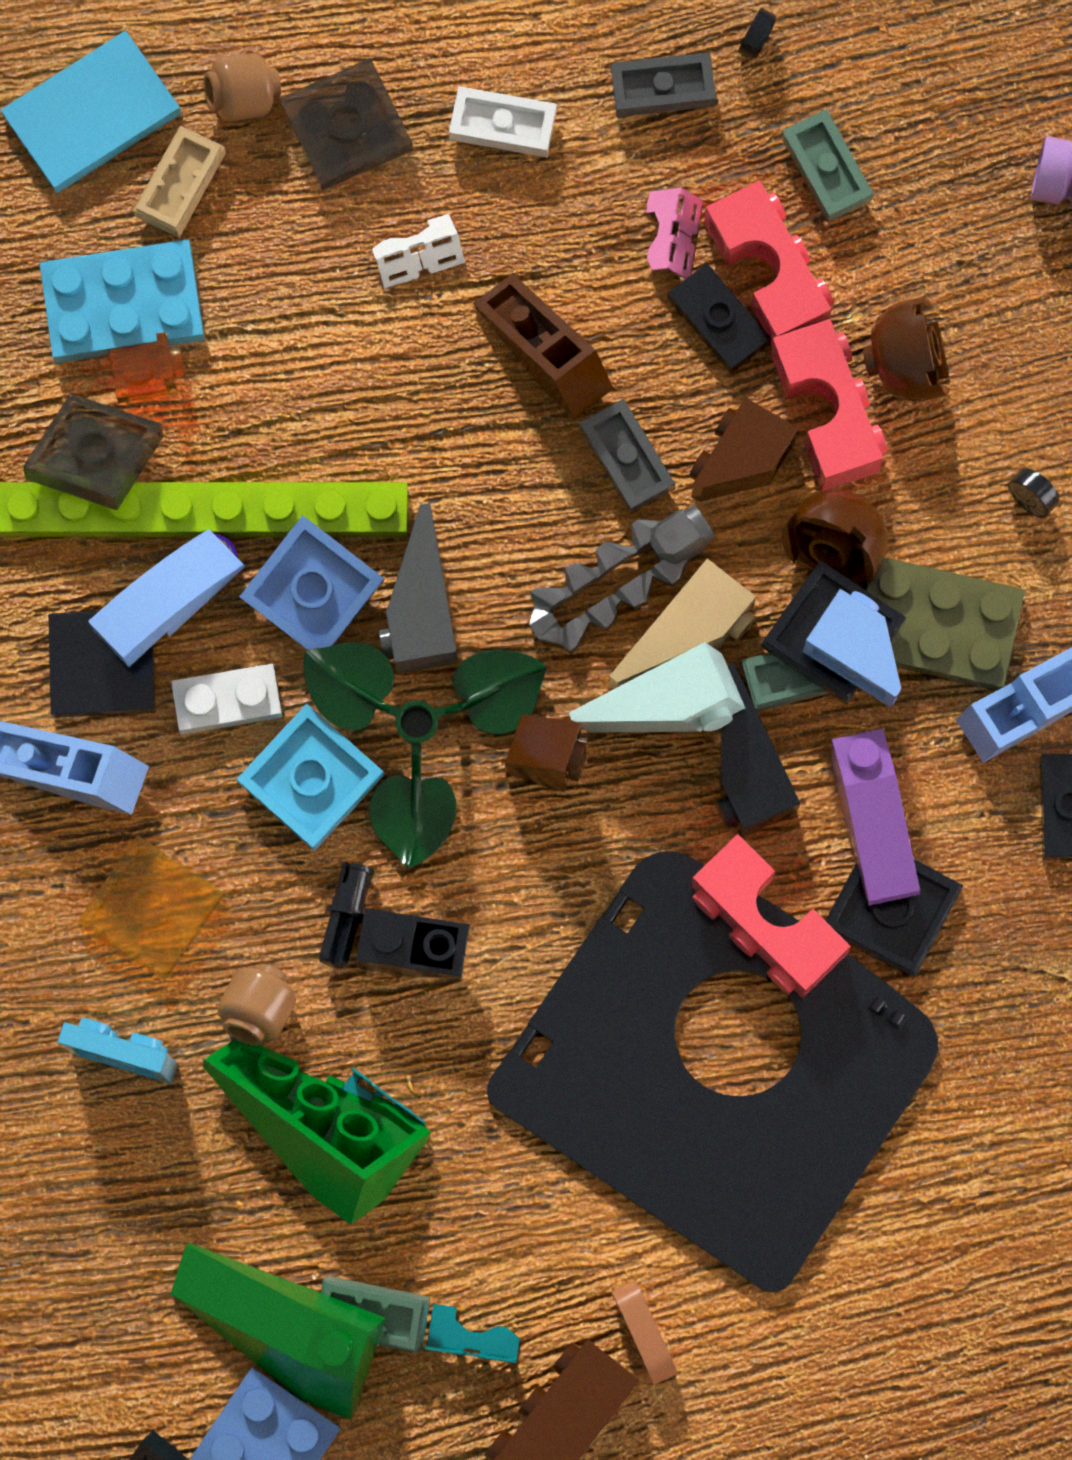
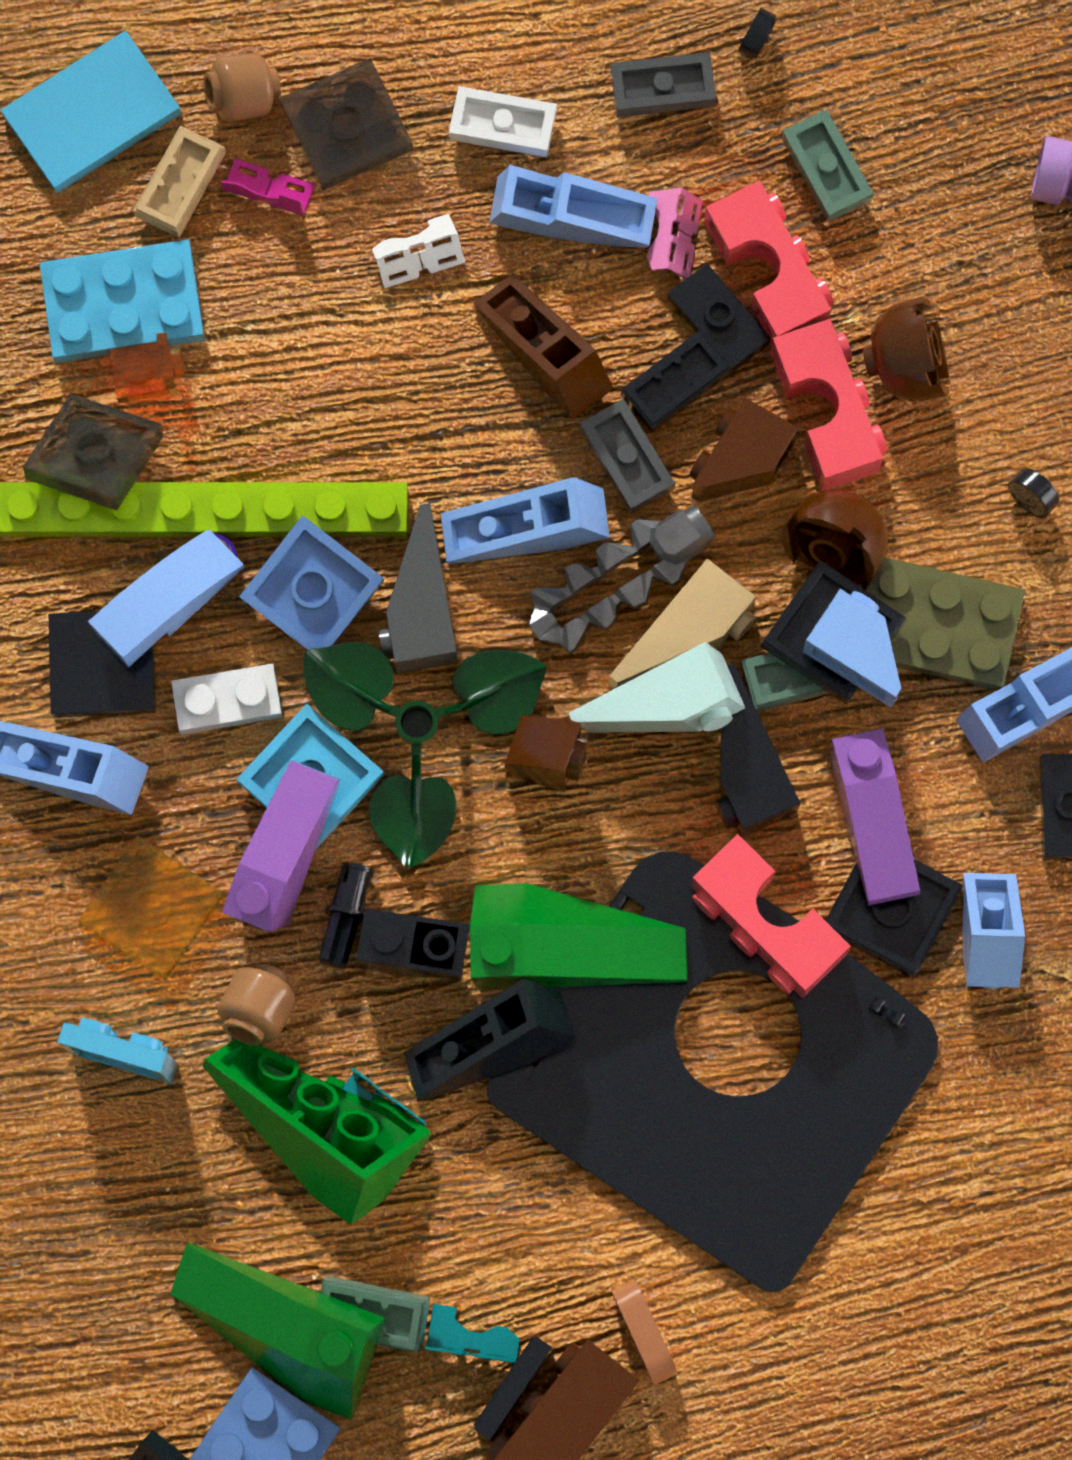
(256, 187): none -> dark pink piece
(281, 849): none -> medium lavender slope
(491, 1039): none -> black slope
(512, 1388): none -> black tile
(527, 522): none -> light blue slope
(567, 941): none -> green wedge
(572, 208): none -> light blue slope
(676, 381): none -> black plate
(992, 930): none -> light blue slope

